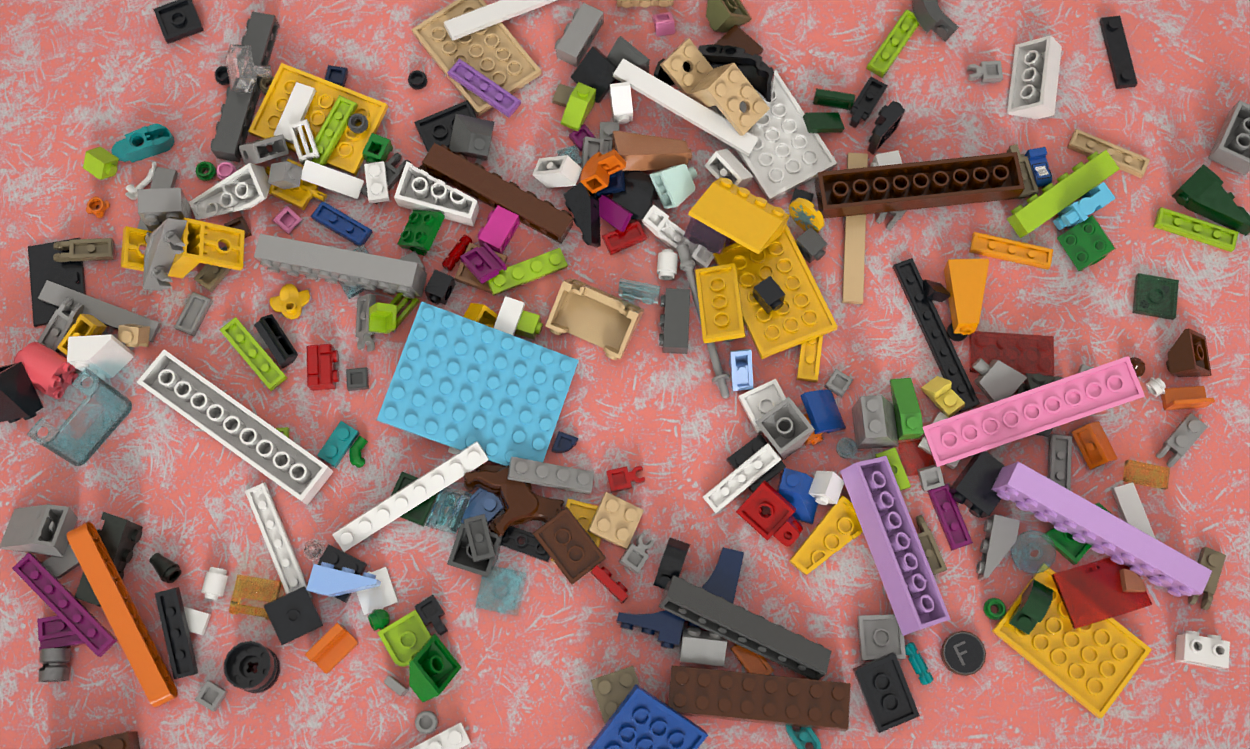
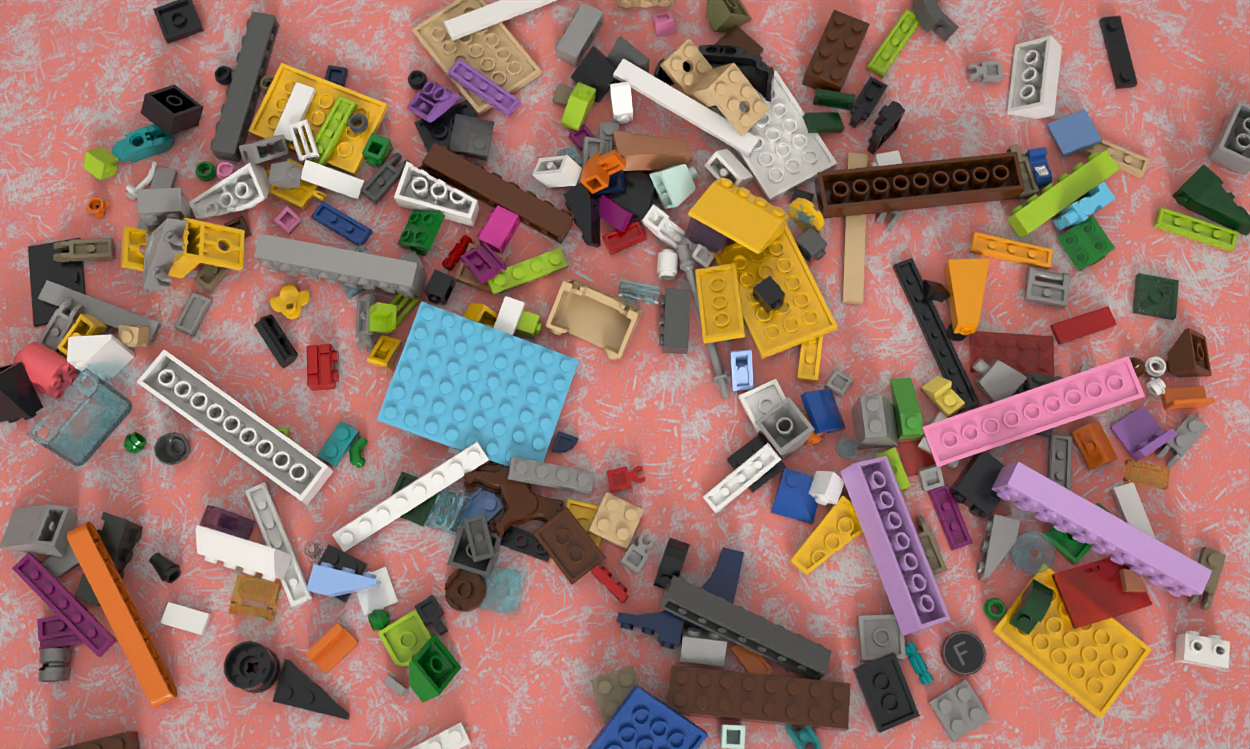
(134, 442): none -> green plate
(171, 110): none -> black brick
(172, 448): none -> dark grey hair
(176, 633): black plate -> none
(211, 696): light grey plate -> none
(214, 583): white brick -> none
(227, 522): none -> clear purple slope
(241, 68): clear brick -> none
(241, 553): none -> white slope
(253, 354): lime plate -> none
(293, 615): black plate -> none
(301, 692): none -> black wing
(357, 379): dark grey tile -> none
(376, 182): white plate -> none
(384, 352): none -> yellow slope
(426, 722): light grey tile -> none
(432, 101): none -> medium lavender slope
(465, 590): none -> reddish brown tile
(732, 736): none -> light aqua brick
(780, 520): red plate -> none
(835, 52): none -> reddish brown brick
(959, 710): none -> light grey plate
(1045, 292): none -> light grey plate
(1074, 133): none -> medium blue tile
(1083, 325): none -> red tile
(1141, 433): none -> medium lavender bracket
(1159, 363): none -> white plate

